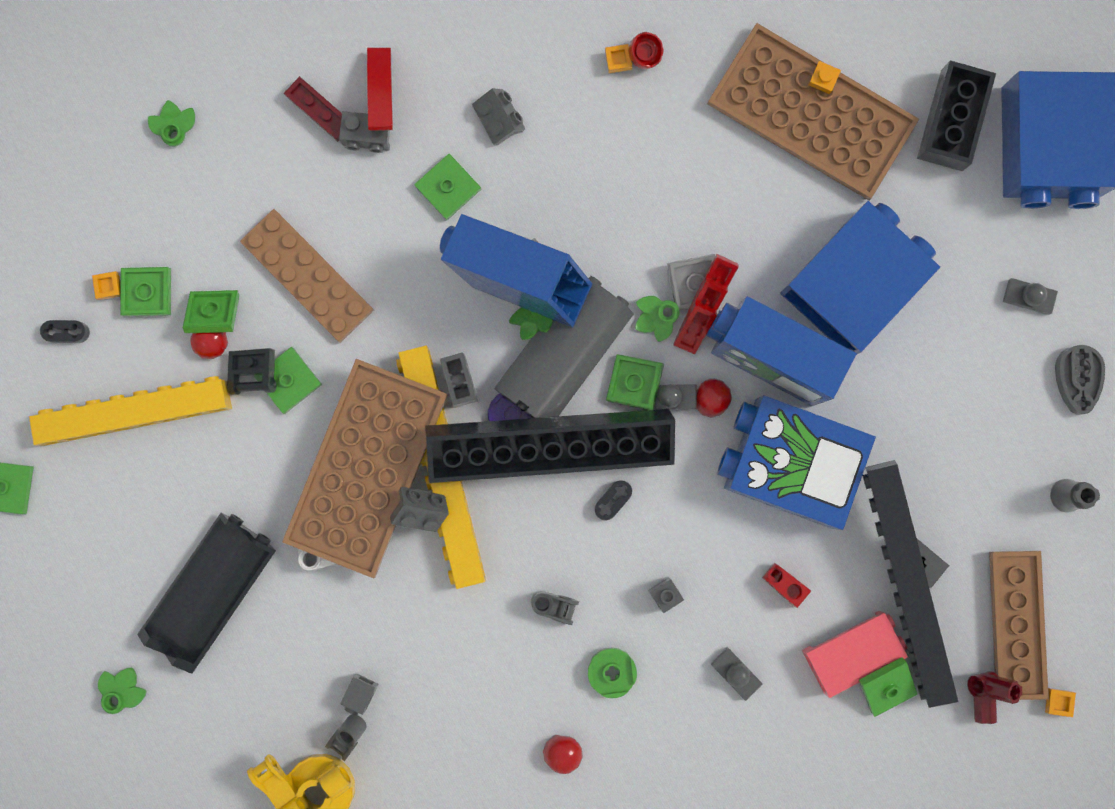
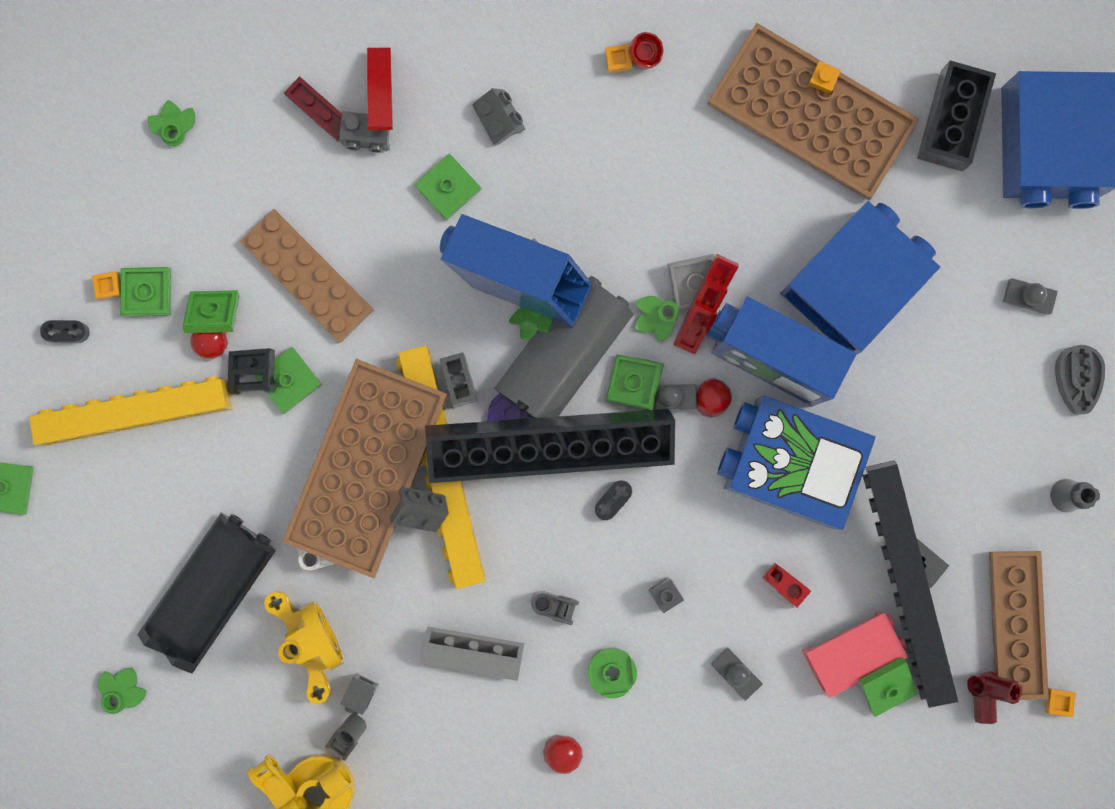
(313, 638): none -> yellow piece
(472, 653): none -> light grey brick

